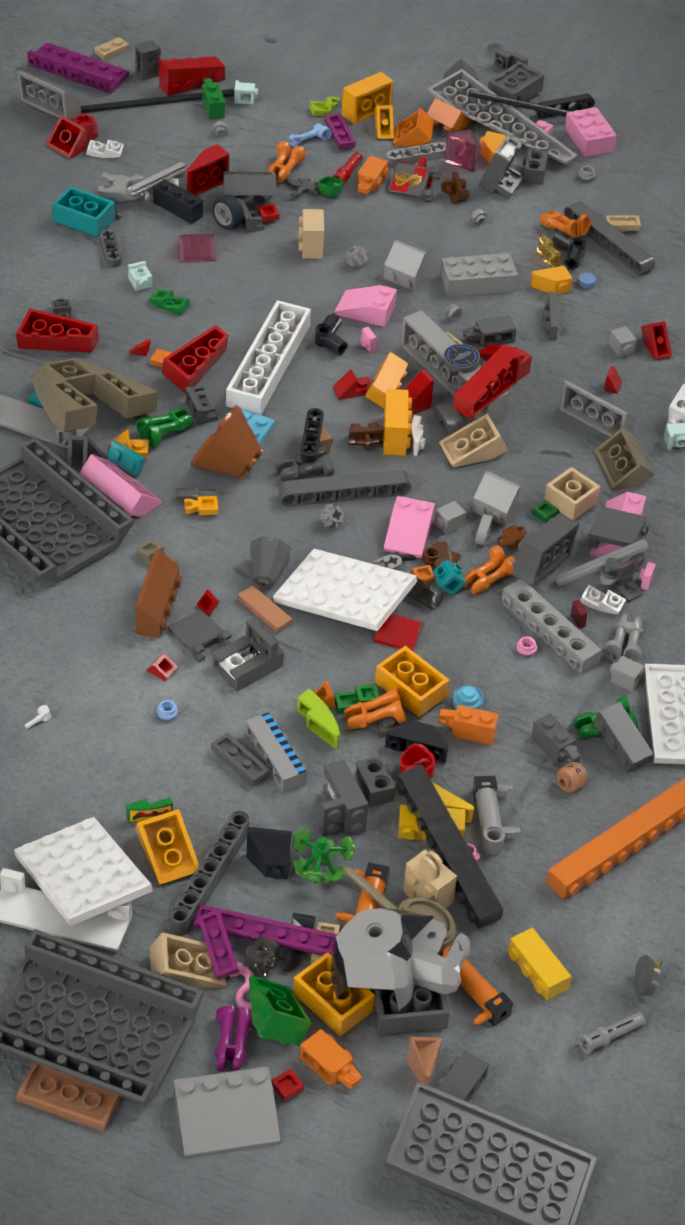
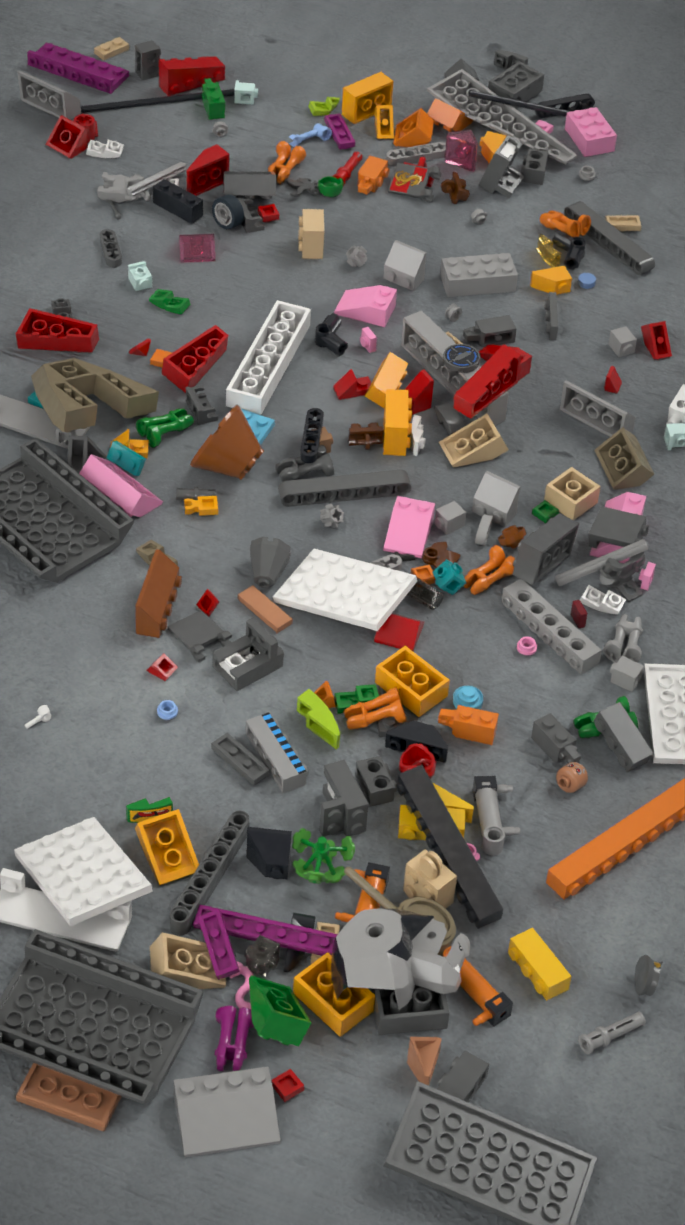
(83, 211): teal brick -> none
(329, 1060): orange hinge -> none

